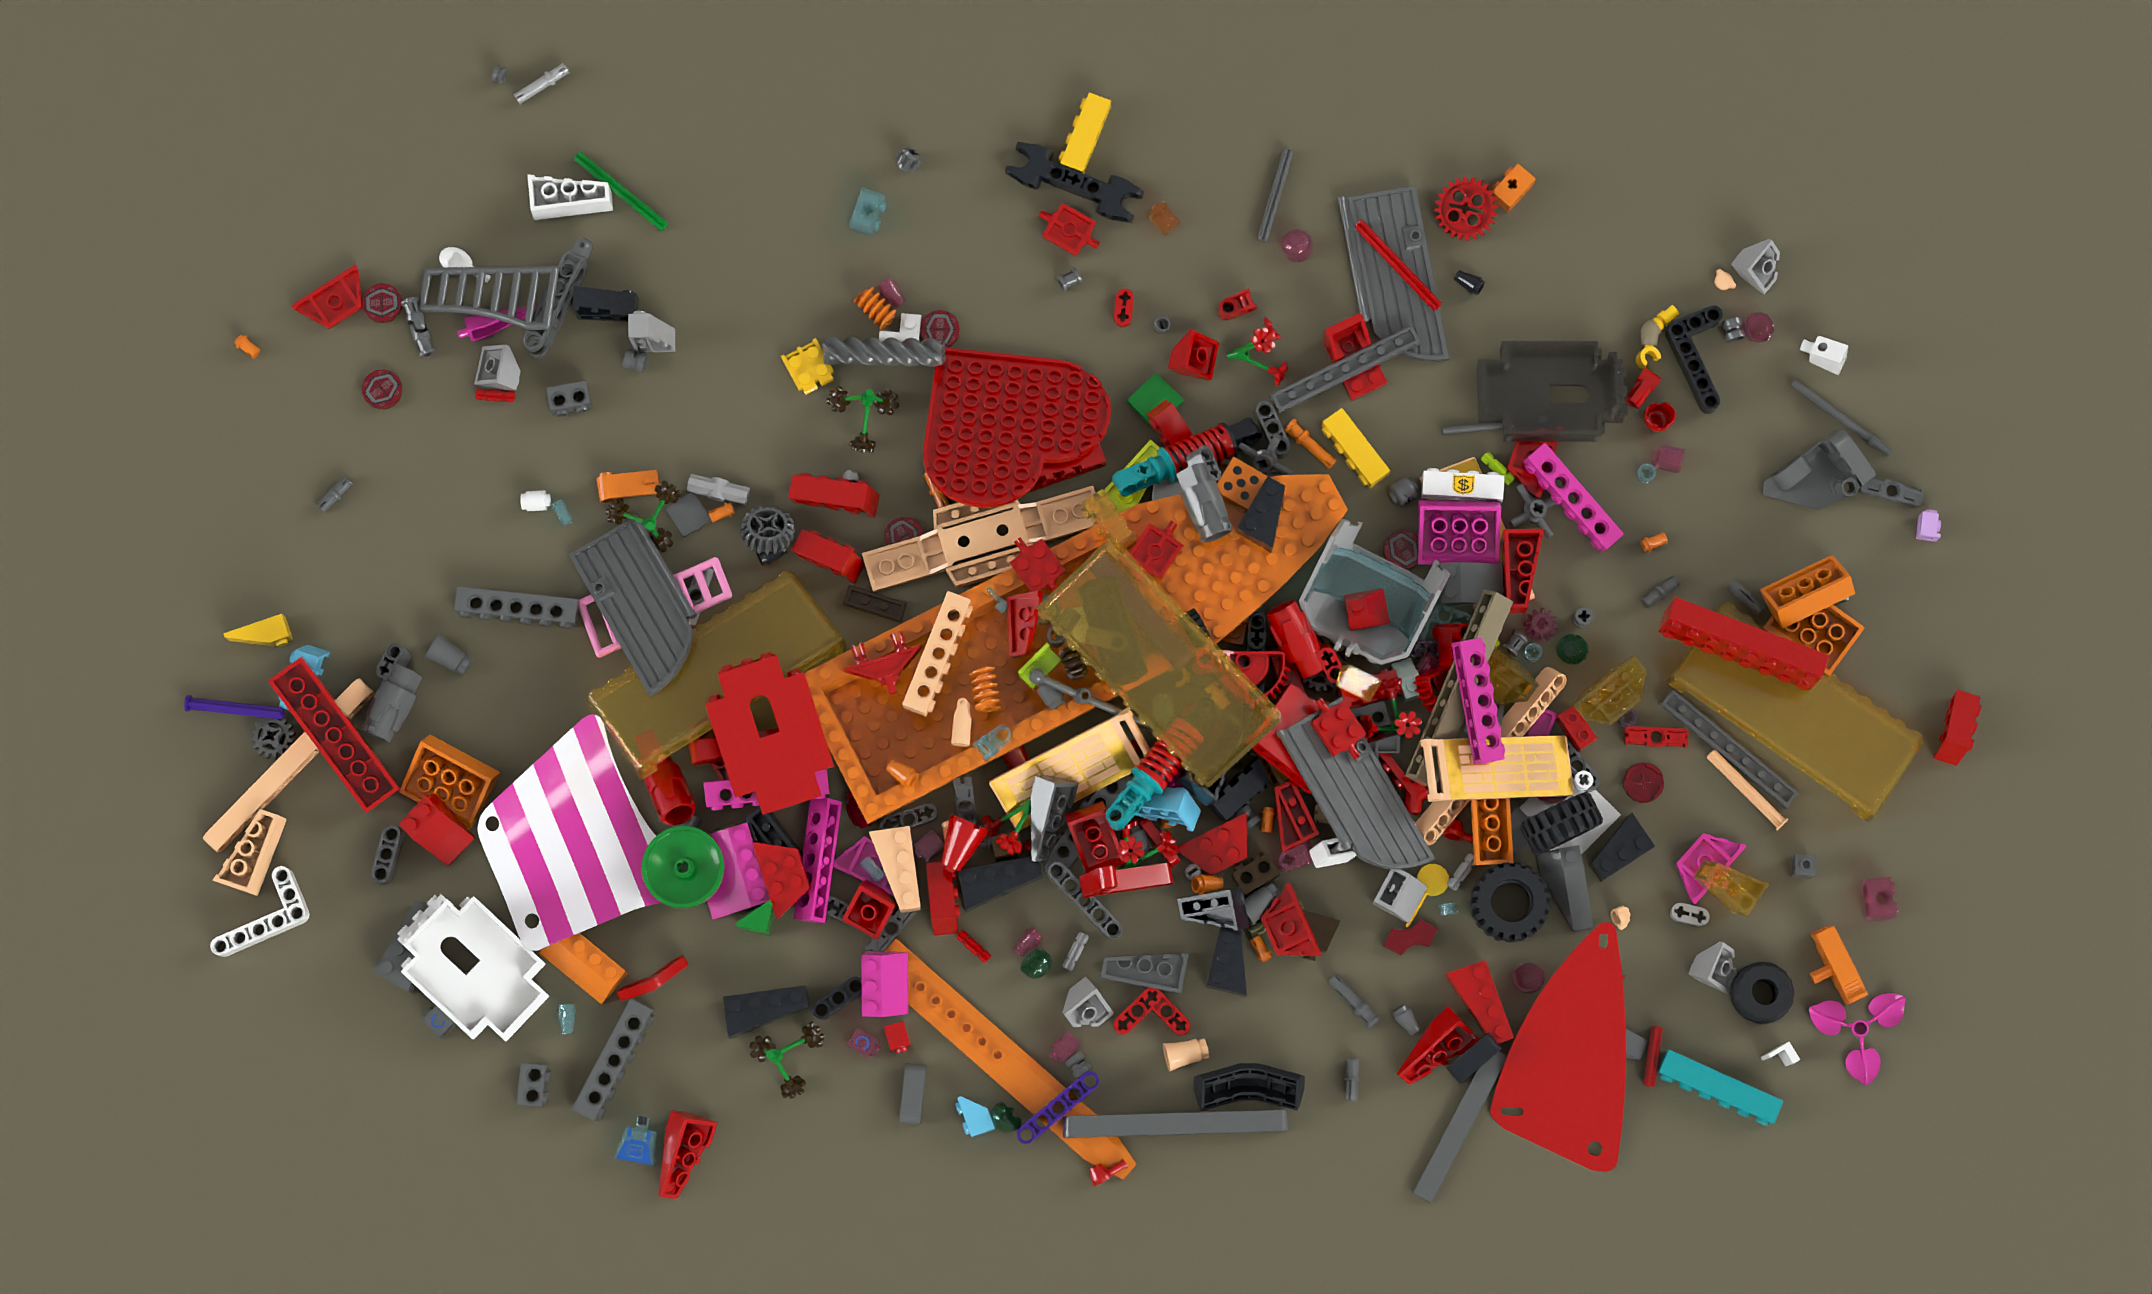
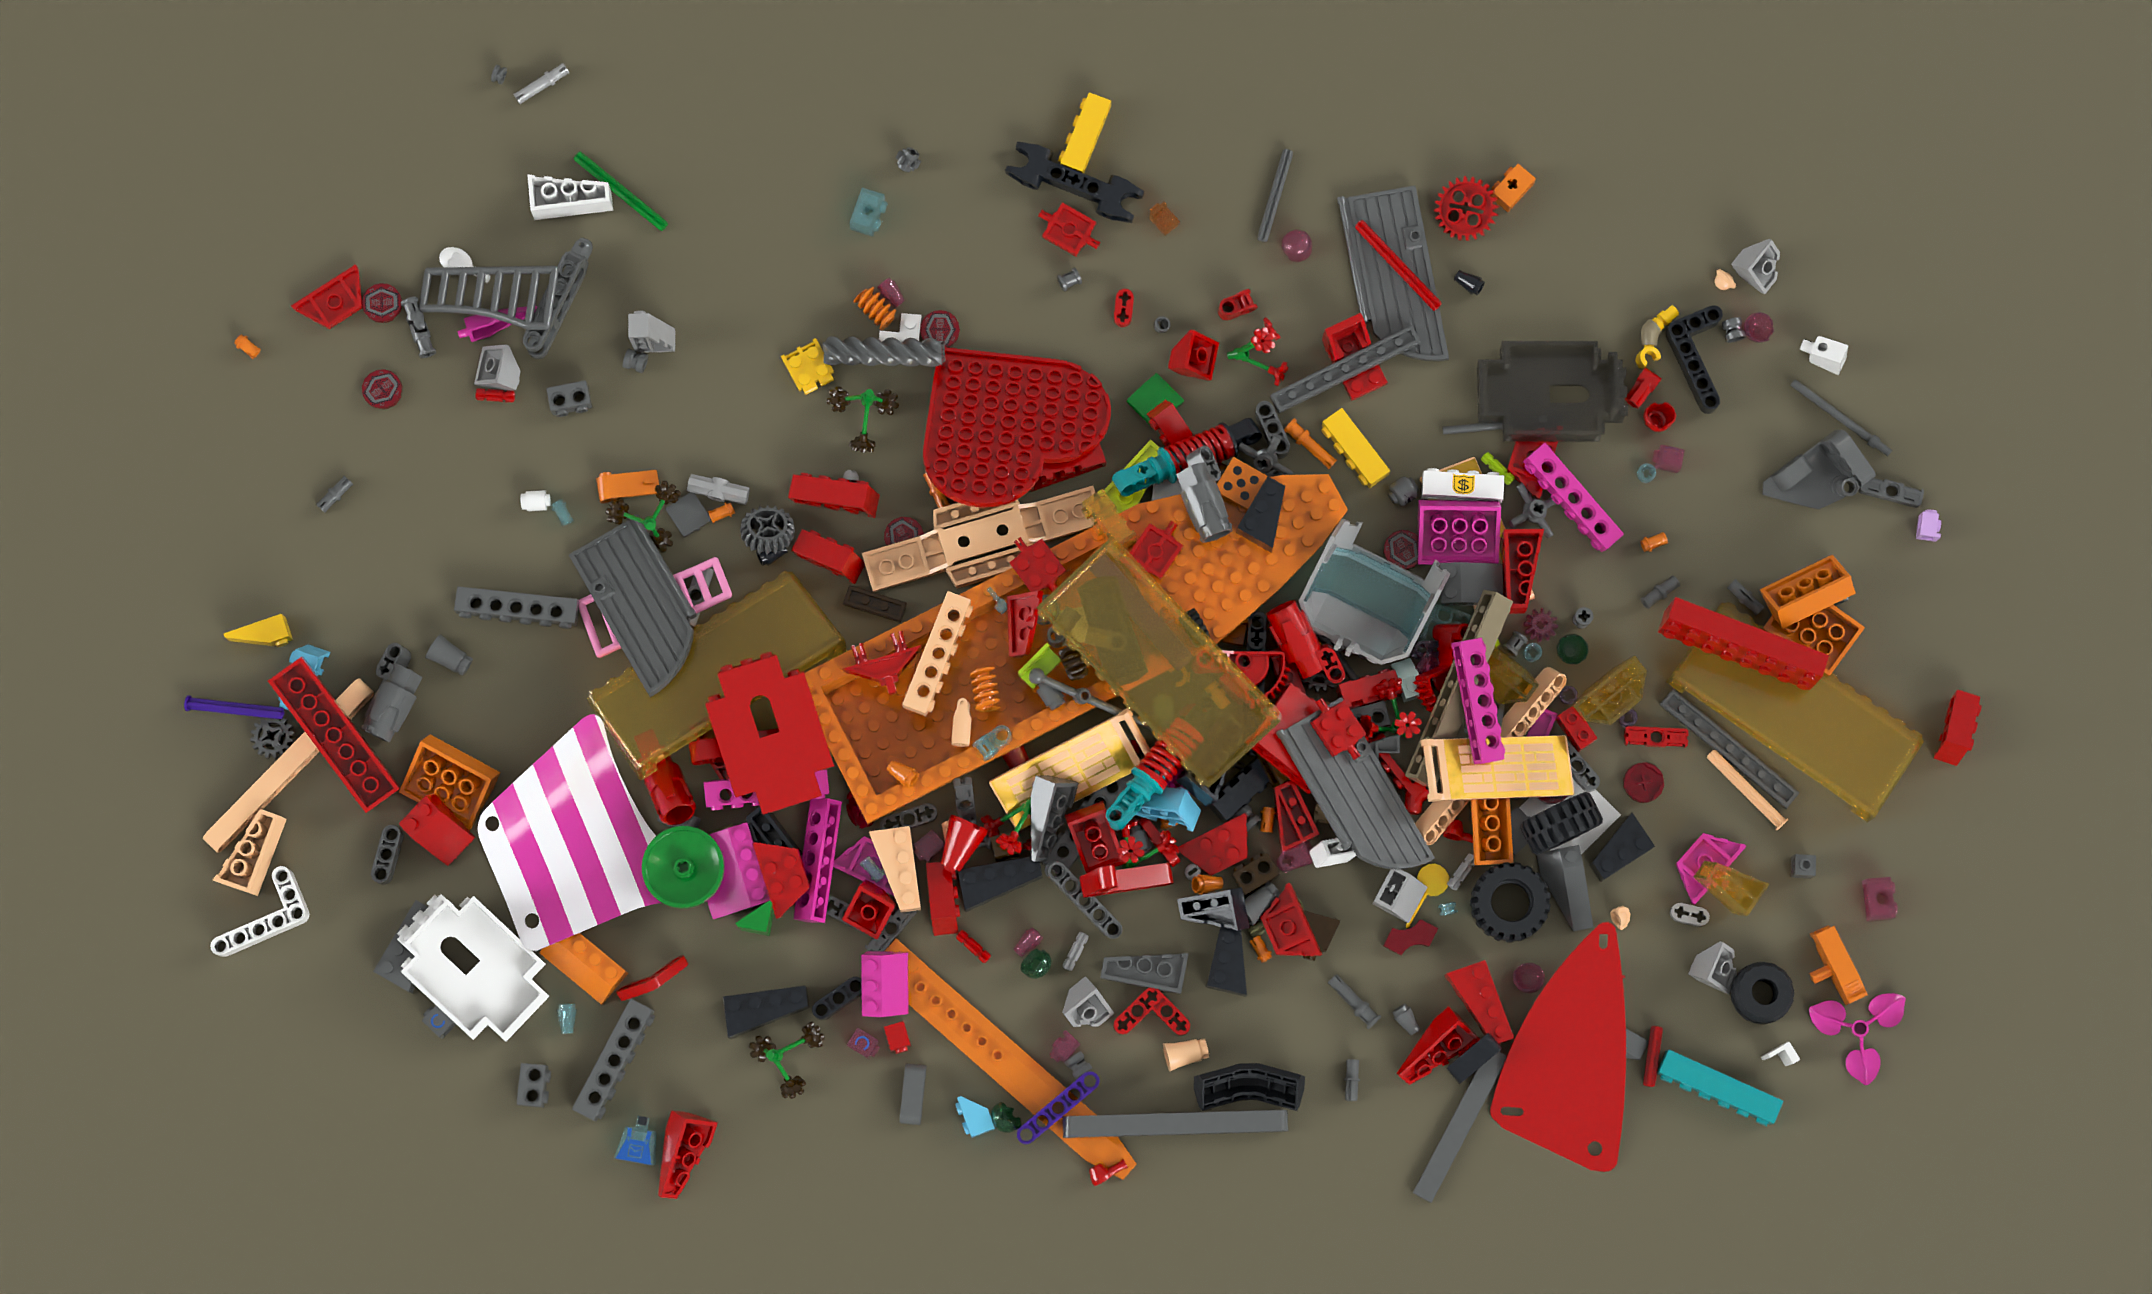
(603, 304): black wedge -> none
(1358, 682): clear yellow slope -> none
(1366, 609): red slope -> none
(1571, 701): none -> bush
(1589, 781): white bush -> none

